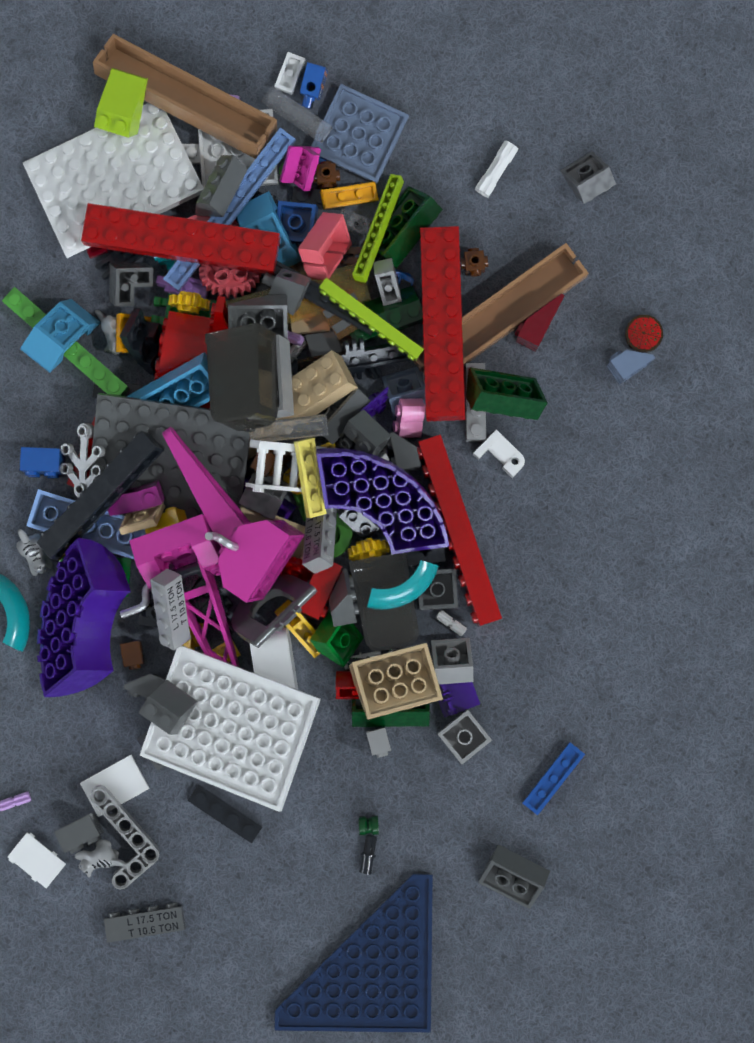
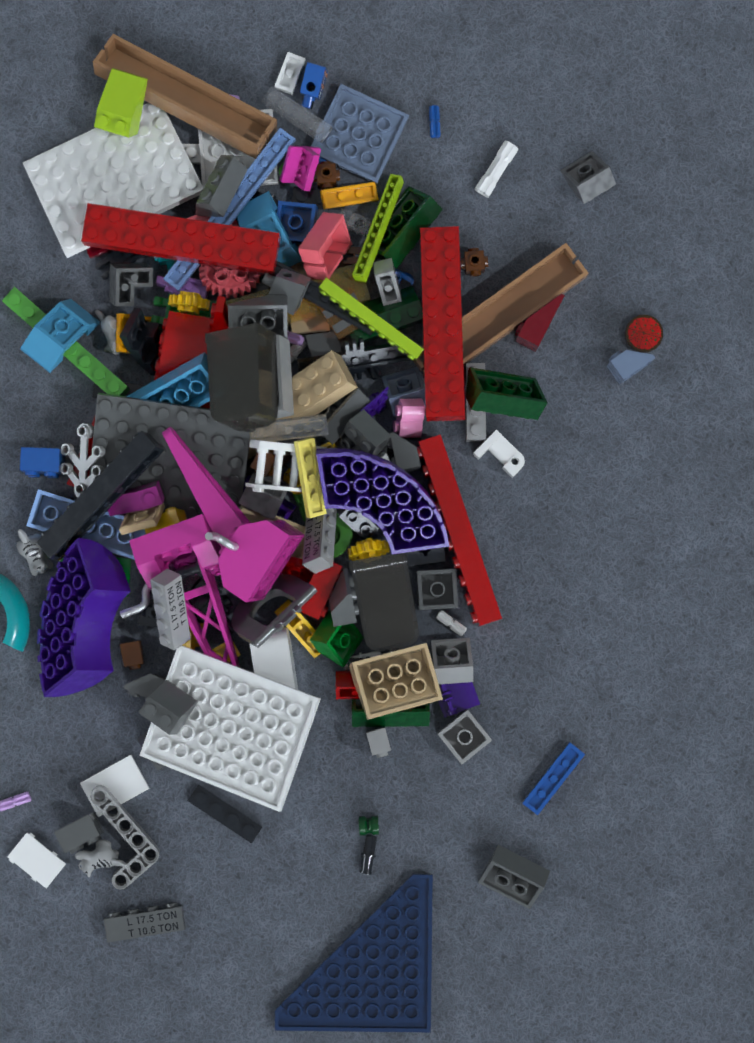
(405, 592): teal brick -> none
(434, 117): none -> blue piece

